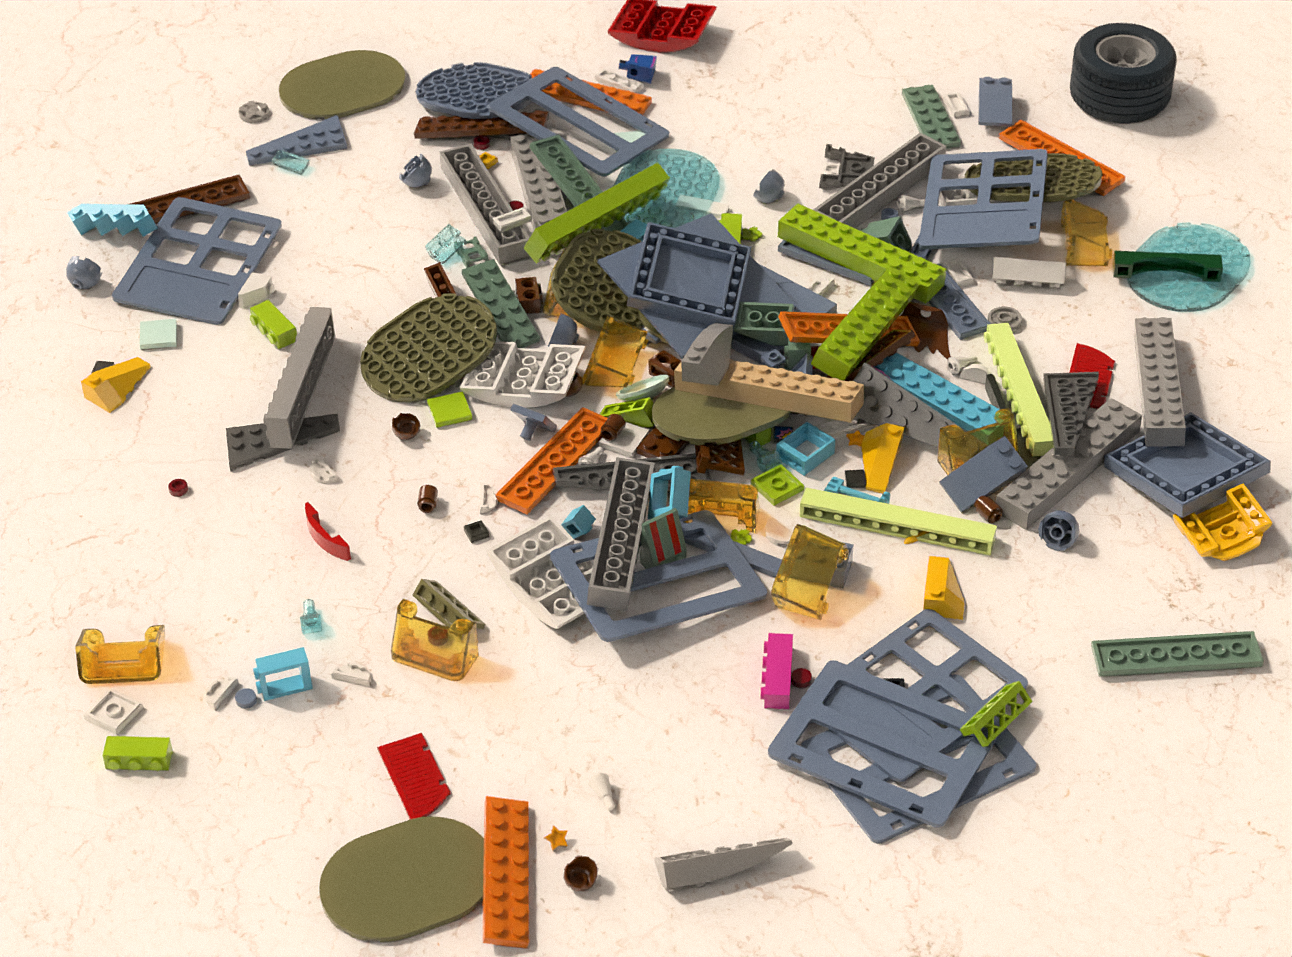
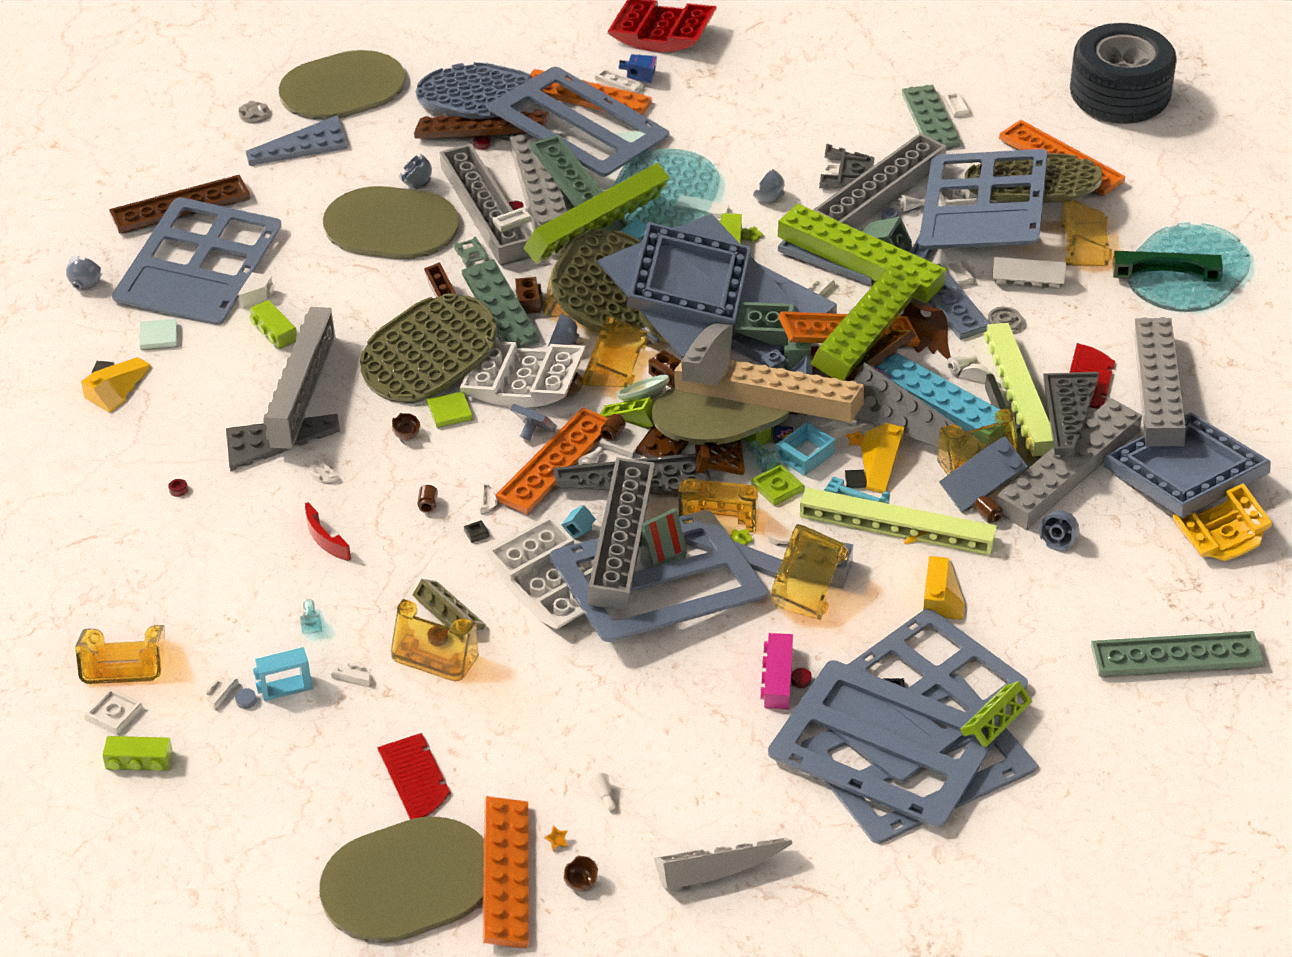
(109, 216): medium azure brick -> none
(290, 162): clear light blue tile -> none
(390, 222): none -> olive tile
(445, 244): clear light blue hinge -> none
(488, 160): yellow tile -> none
(678, 495): medium azure window -> none
(995, 101): sand blue slope -> none

